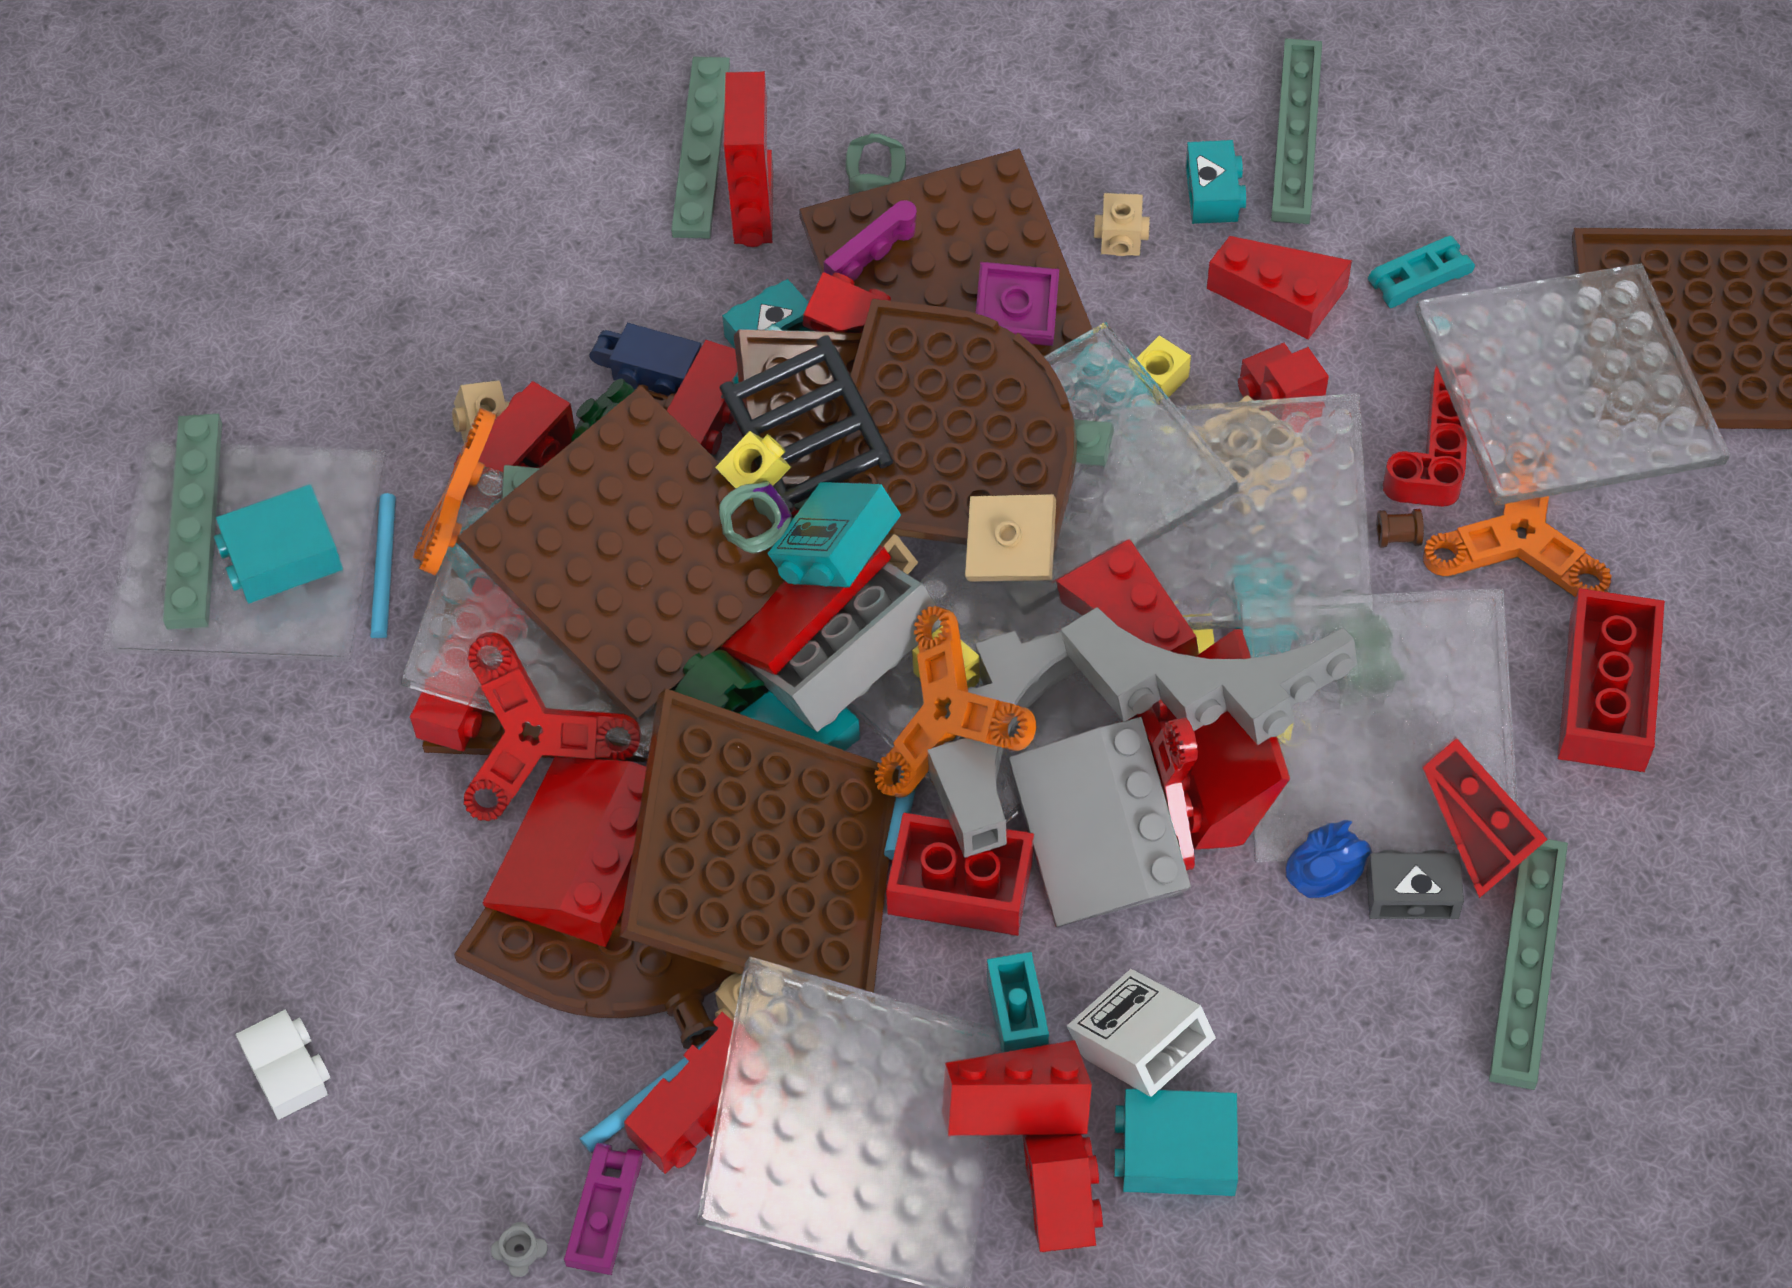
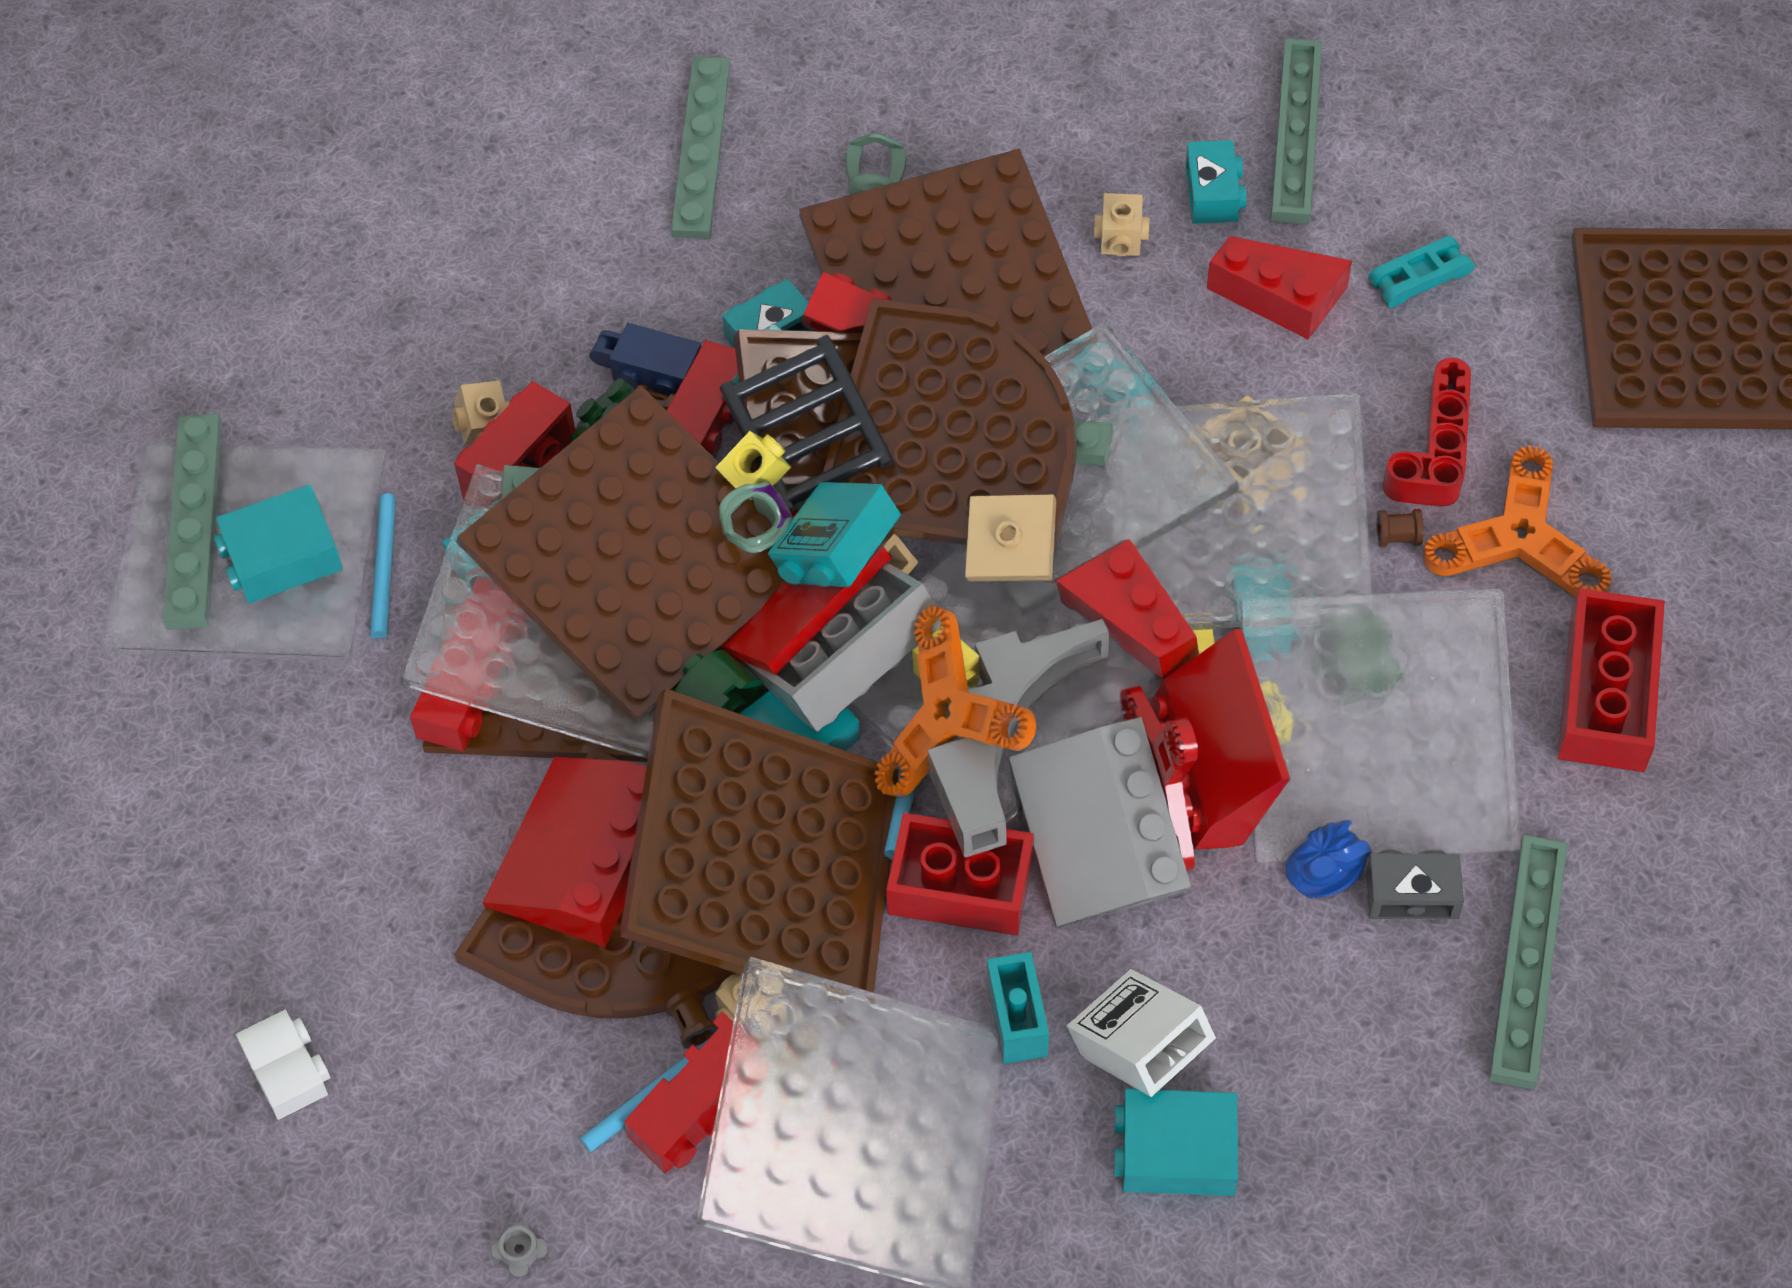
(442, 527): orange piece -> none
(562, 732): red piece -> none
(603, 1210): magenta plate -> none
(747, 158): red arch -> none
(874, 240): magenta plate -> none
(1018, 1093): red wedge -> none
(1019, 299): magenta plate -> none
(1060, 1183): red brick -> none
(1166, 364): light yellow brick -> none
(1252, 690): light grey arch -> none
(1282, 374): red brick -> none
(1481, 816): red wedge -> none
(1570, 384): clear plate -> none

